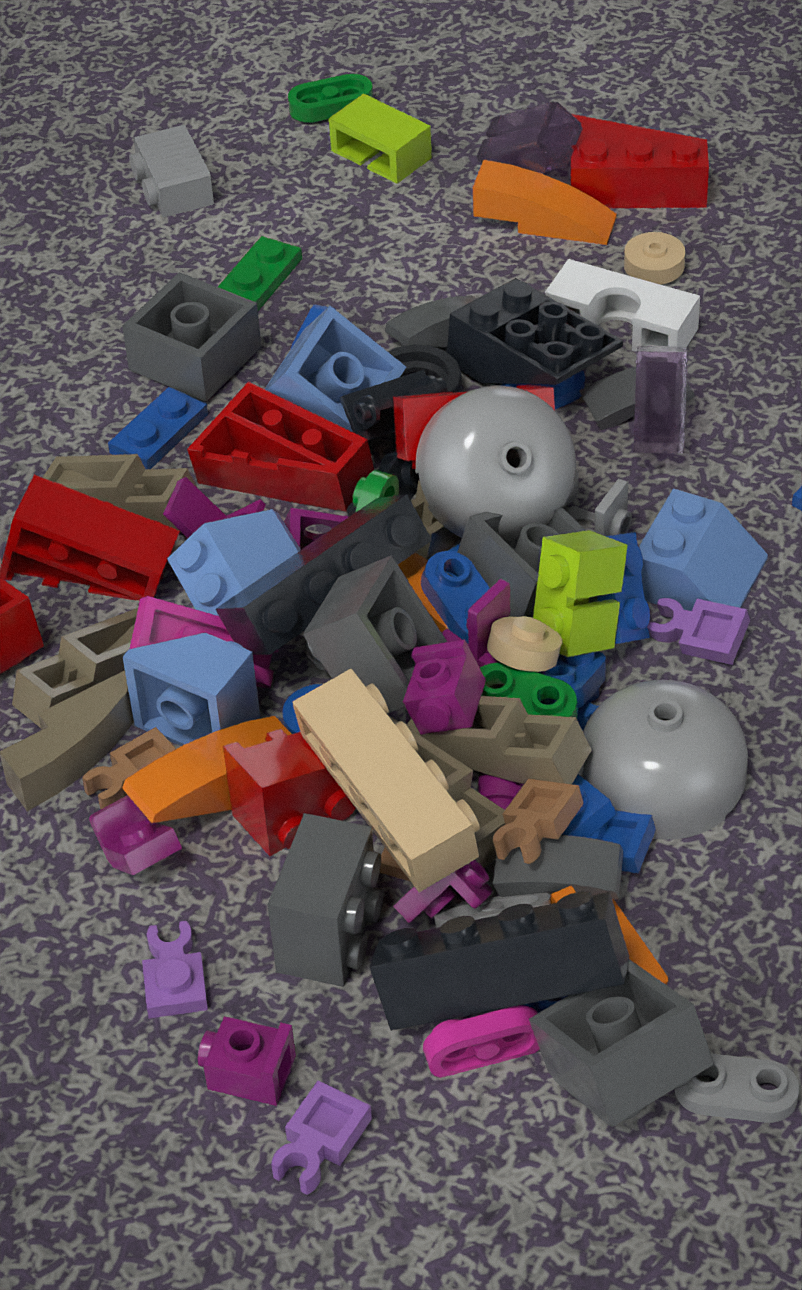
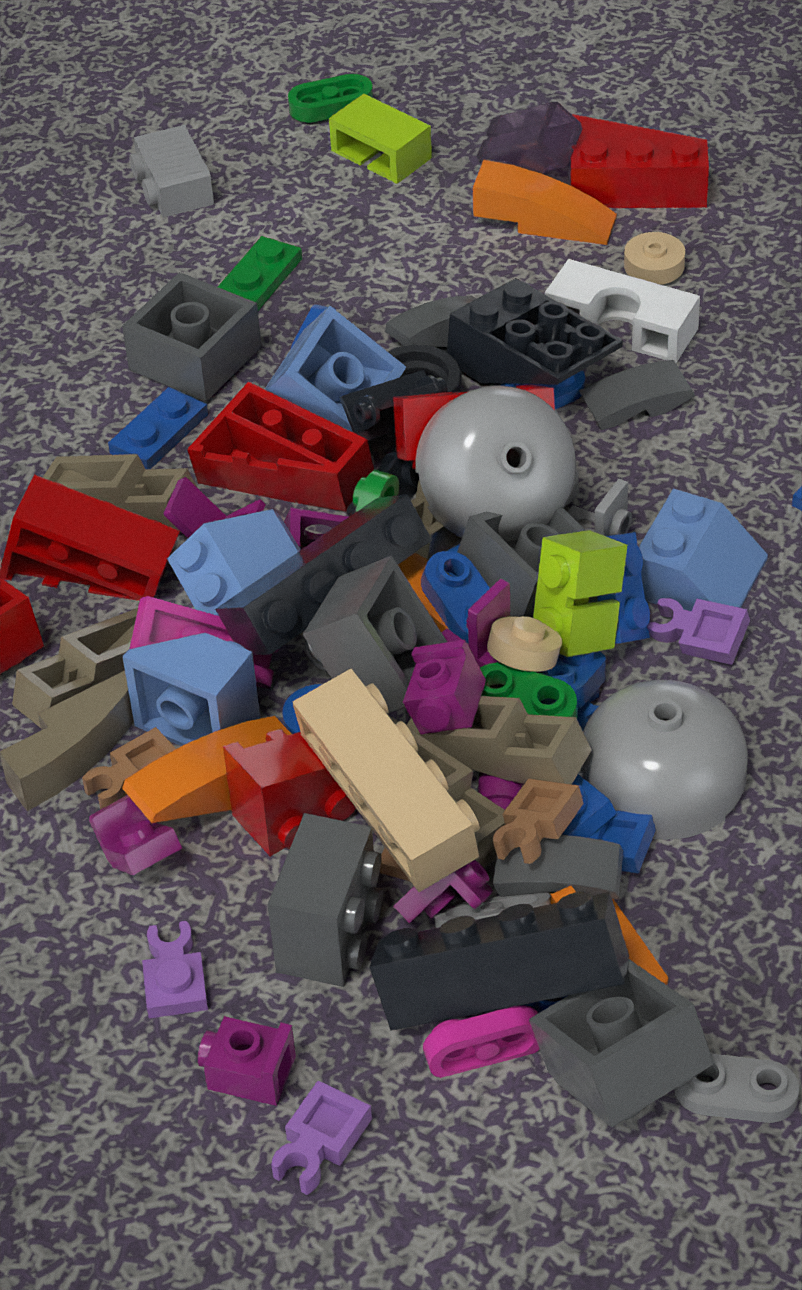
(660, 399): clear purple brick -> none

